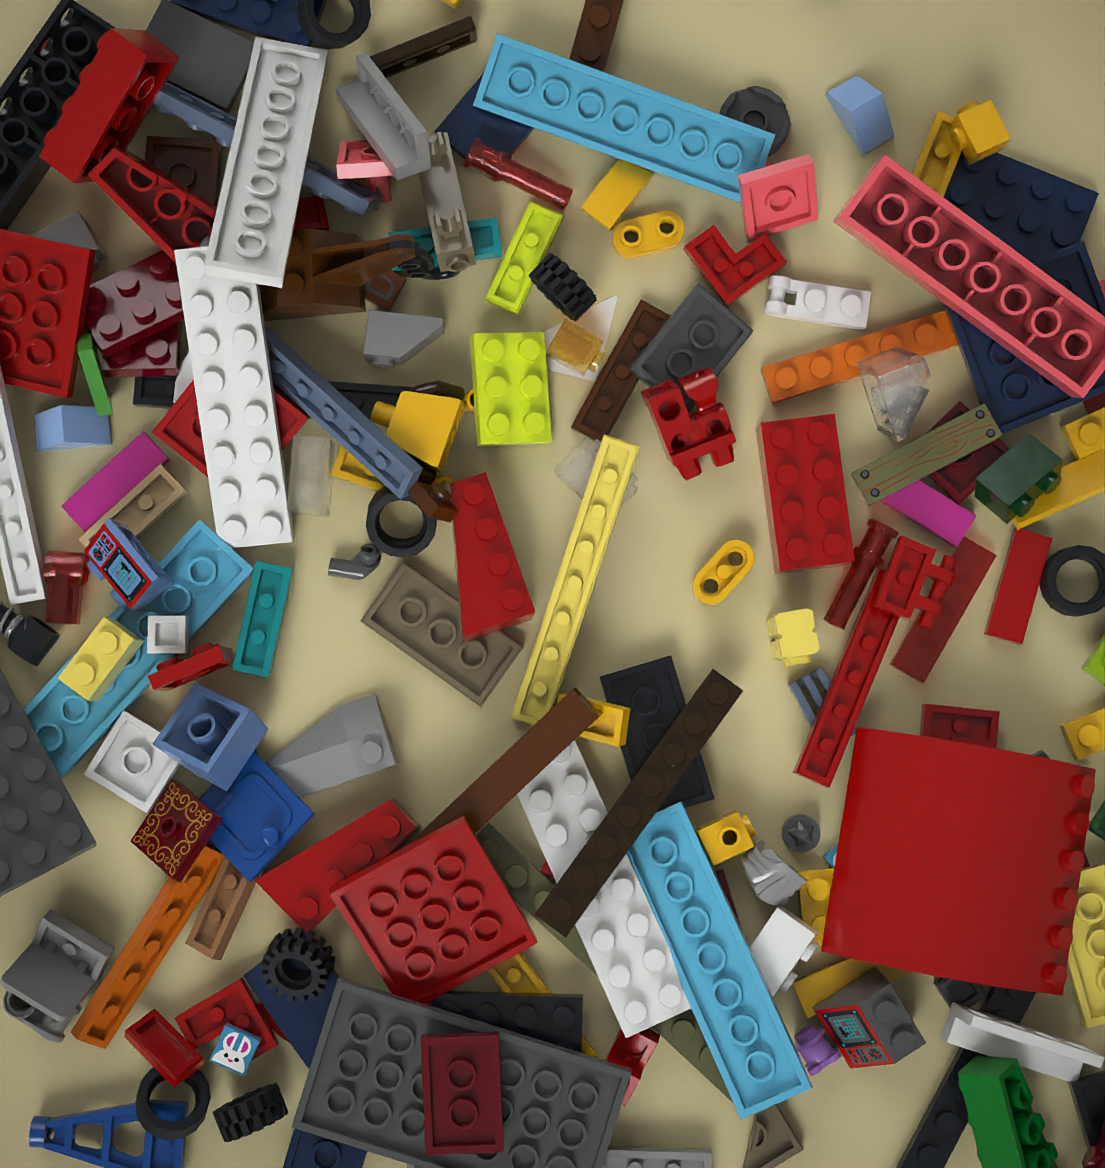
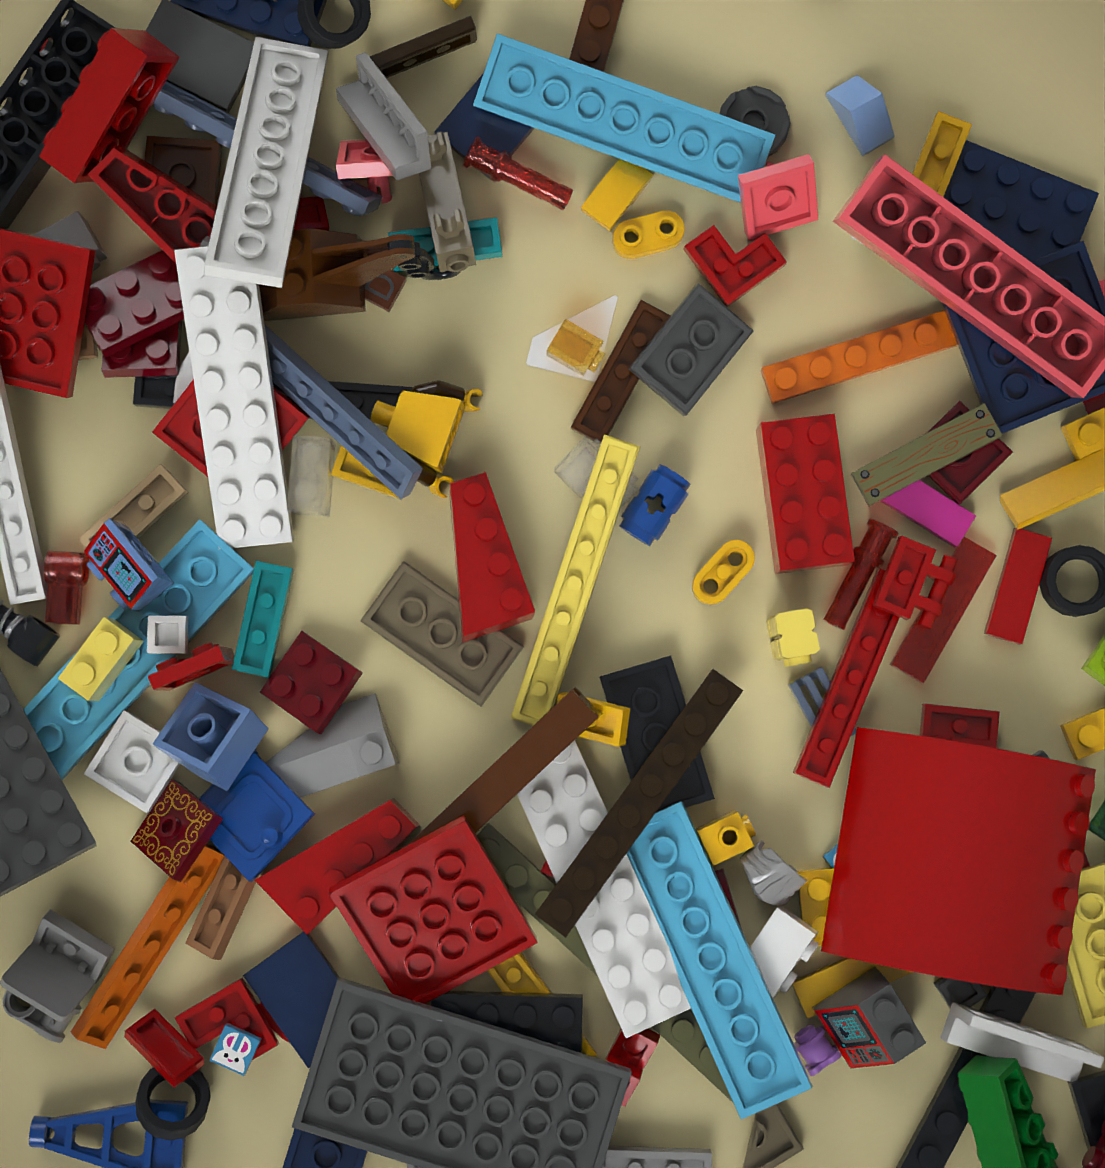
(71, 428): light blue slope -> none
(94, 376): bright green tile -> none
(114, 481): dark pink tile -> none
(250, 1112): black tyre -> none
(293, 981): black tyre -> none
(311, 682): none -> dark red plate
(359, 566): dark grey arm -> none
(385, 542): black tyre -> none
(398, 337): light grey slope -> none
(434, 501): reddish brown plate -> none
(462, 1093): dark red plate -> none
(510, 388): neon yellow plate -> none
(524, 253): neon yellow tile -> none
(563, 287): black tyre -> none
(662, 484): none -> blue piece
(694, 434): red hips -> none
(800, 833): dark grey tile -> none
(818, 303): white plate -> none
(895, 389): clear slope -> none
(978, 131): yellow brick -> none
(1019, 479): dark green brick -> none

